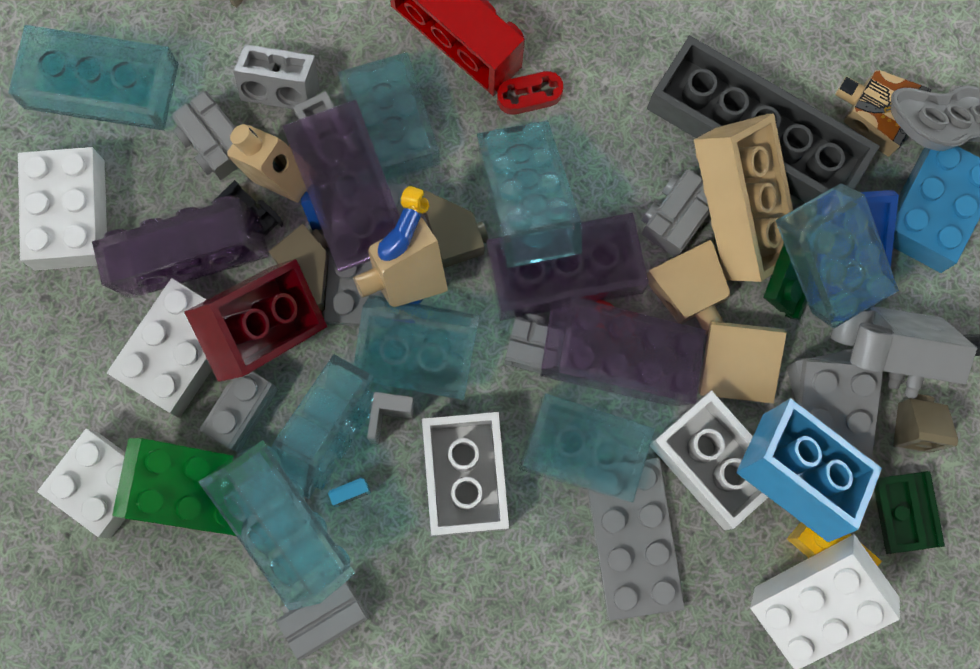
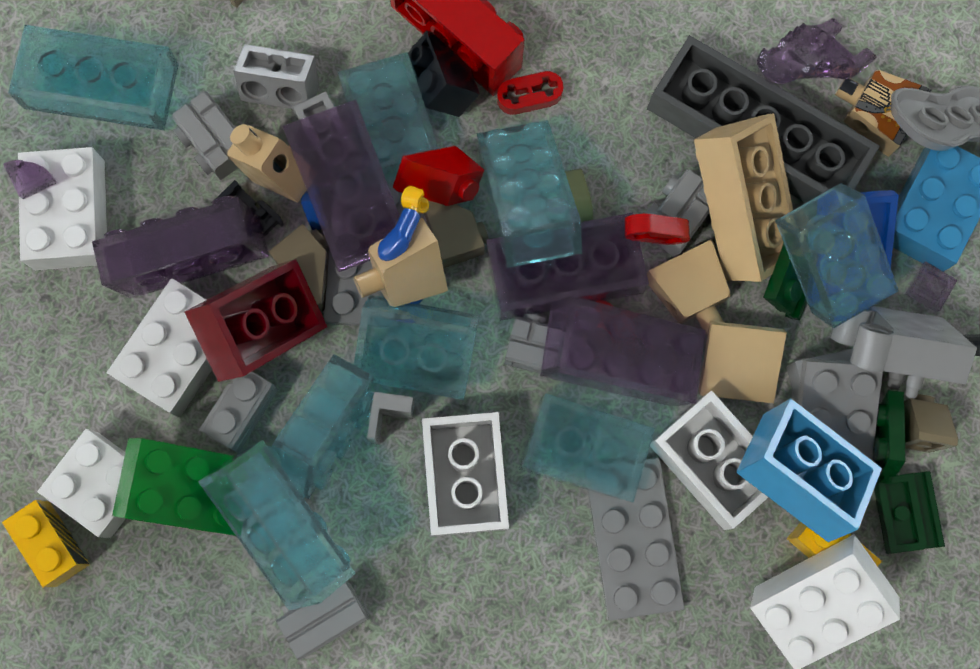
(28, 177): none -> clear purple tile
(45, 543): none -> yellow brick
(349, 492): medium azure tile -> none
(442, 76): none -> black slope
(443, 175): none -> red slope
(580, 194): none -> olive beam
(657, 229): none -> red beam
(812, 53): none -> clear purple animal
(890, 436): none -> dark green plate
(931, 287): none -> clear purple tile

